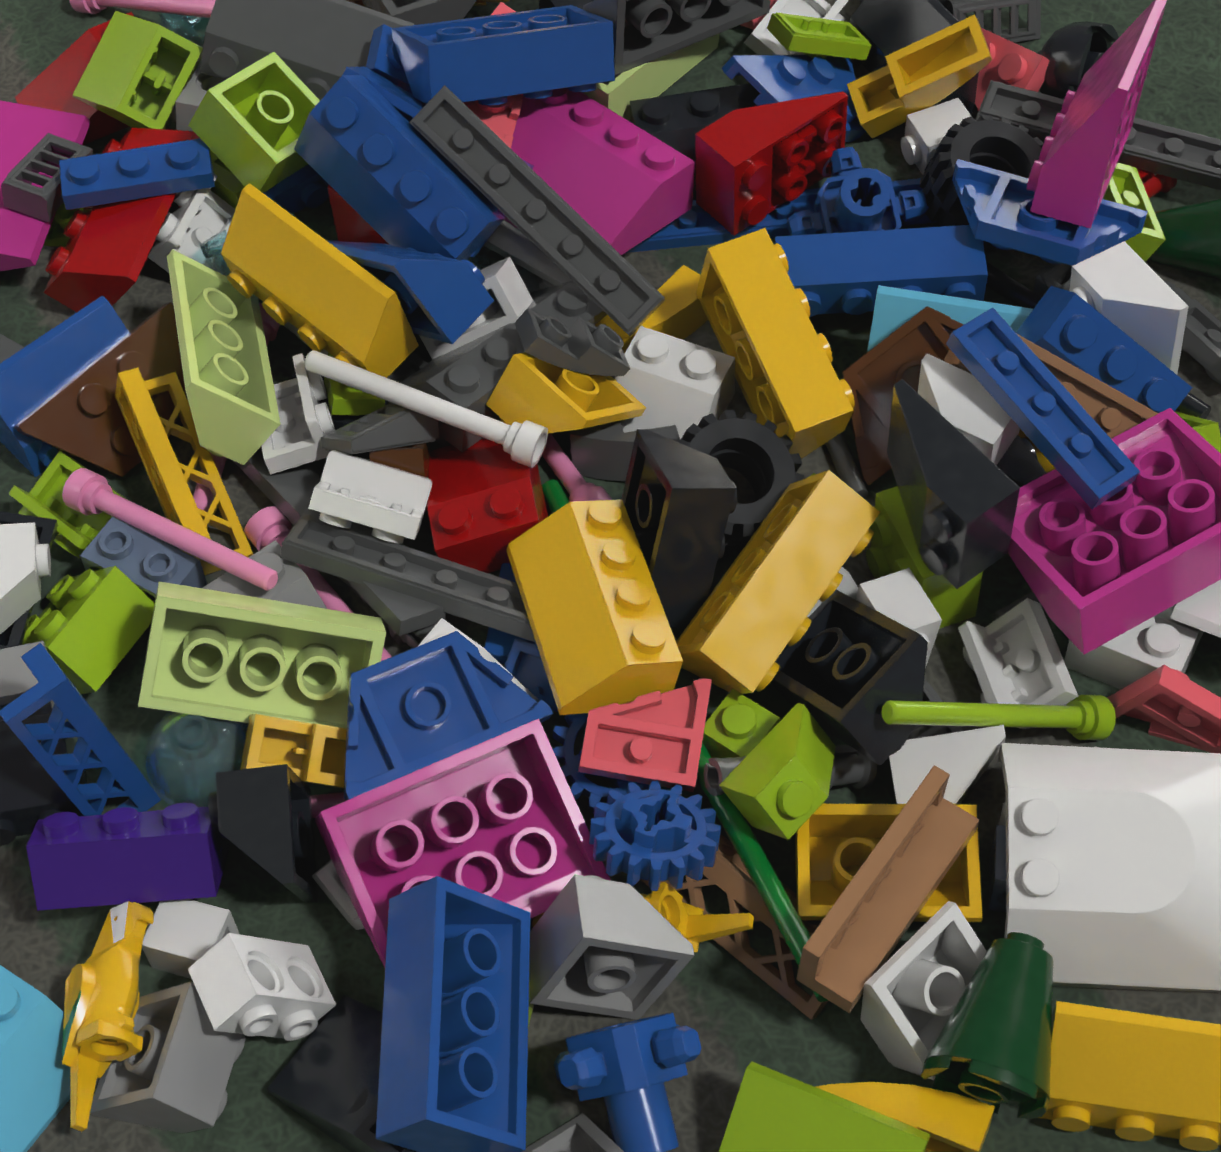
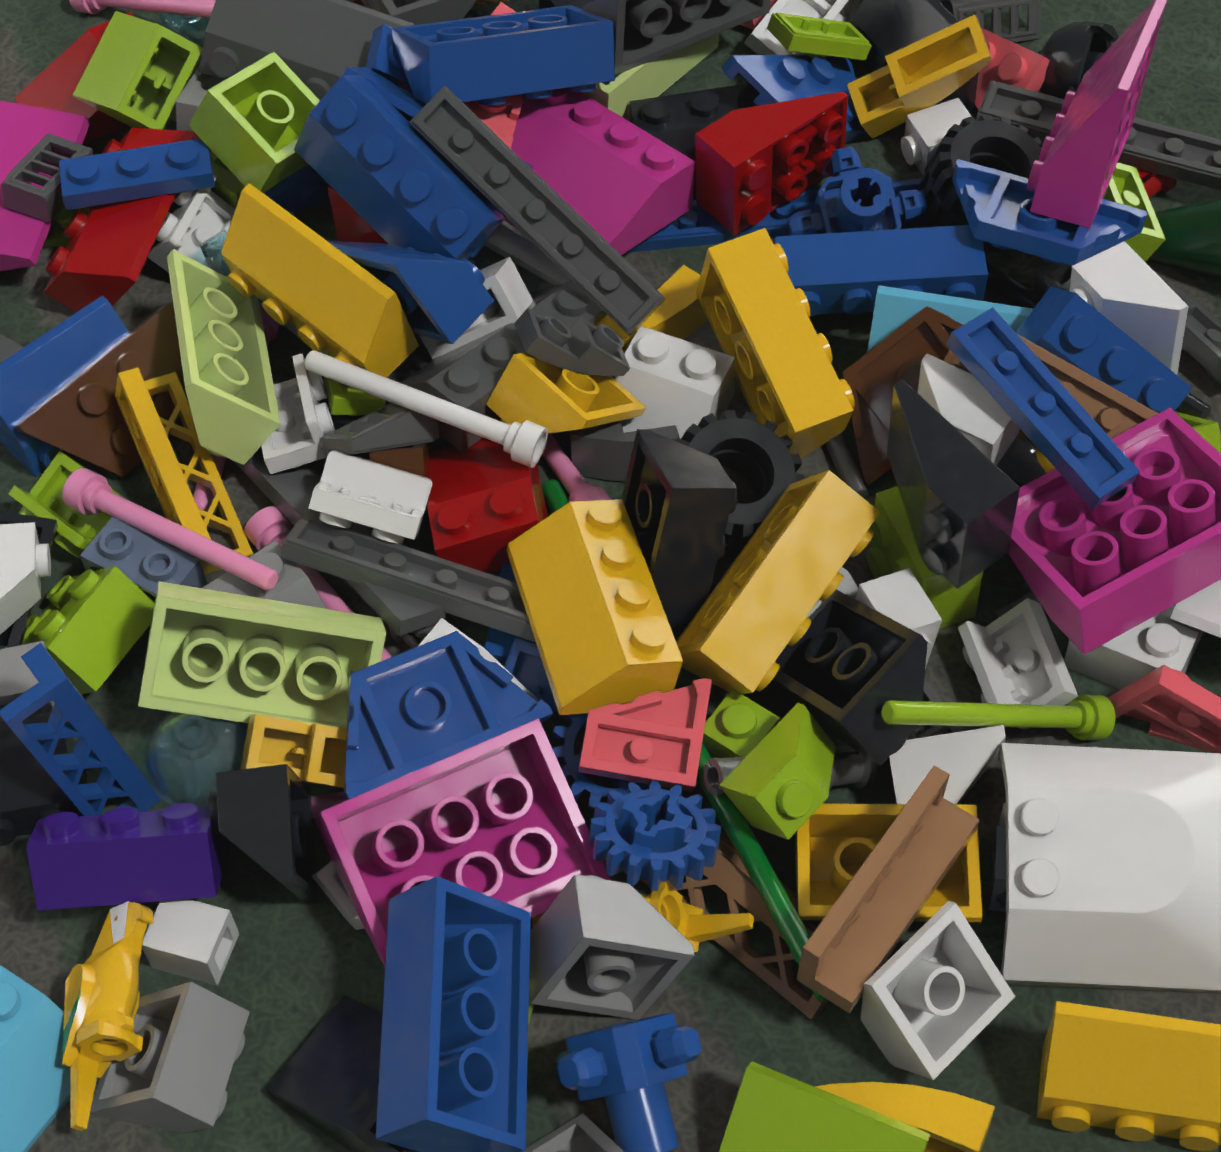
(261, 987): white brick -> none
(1000, 1030): dark green cone -> none

